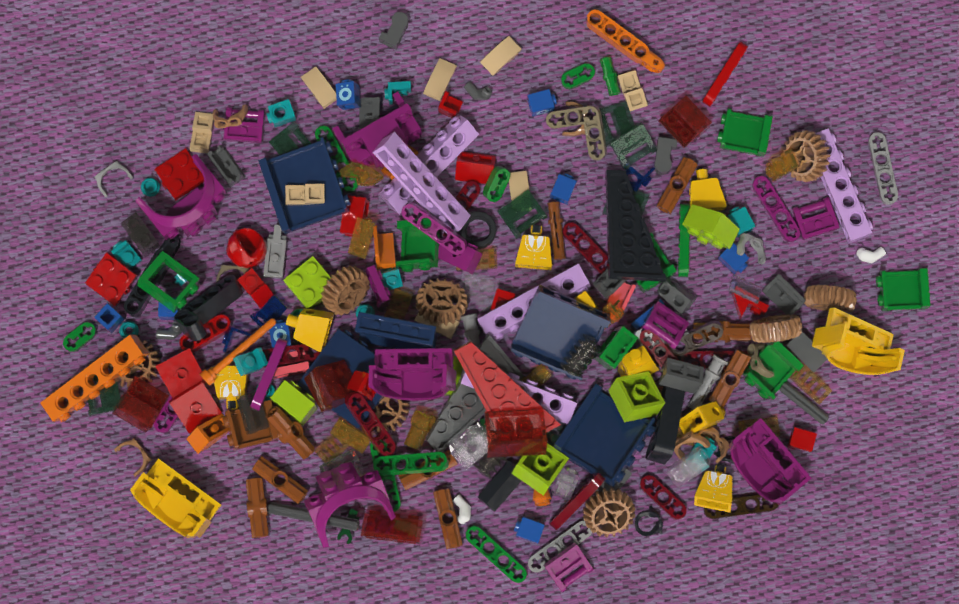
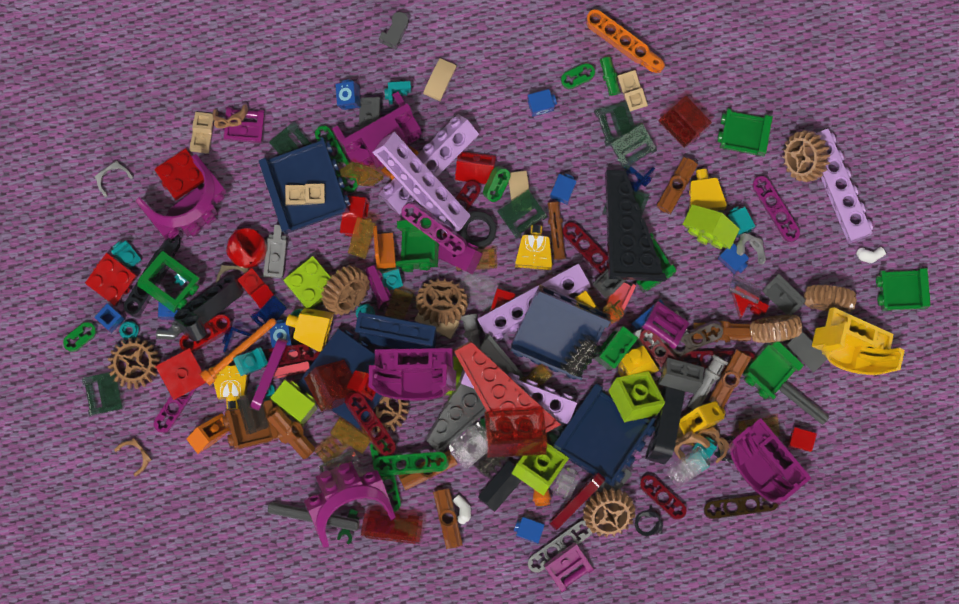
(55, 402): orange brick -> none
(140, 234): clear smoke brick -> none
(140, 404): clear red slope -> none
(150, 187): teal plate -> none
(175, 500): yellow piece -> none
(195, 406): plate -> none
(226, 166): dark grey hinge -> none
(257, 507): dark orange piece -> none
(281, 106): teal brick -> none
(289, 488): dark orange piece -> none
(319, 87): tan slope -> none
(421, 425): clear yellow piece -> none
(449, 106): red panel -> none
(478, 94): dark grey arm -> none
(498, 551): green beam -> none
(501, 55): tan slope -> none
(581, 130): medium nougat cap -> none
(588, 123): dark tan beam -> none
(662, 159): dark grey leg -> none
(676, 295): dark grey leg -> none
(683, 256): green beam -> none
(715, 490): yellow torso -> none
(725, 74): red beam -> none
(760, 367): dark tan cap -> none
(781, 166): clear yellow slope -> none
(800, 383): clear yellow slope -> none
(817, 224): magenta plate -> none
(885, 168): light grey beam -> none

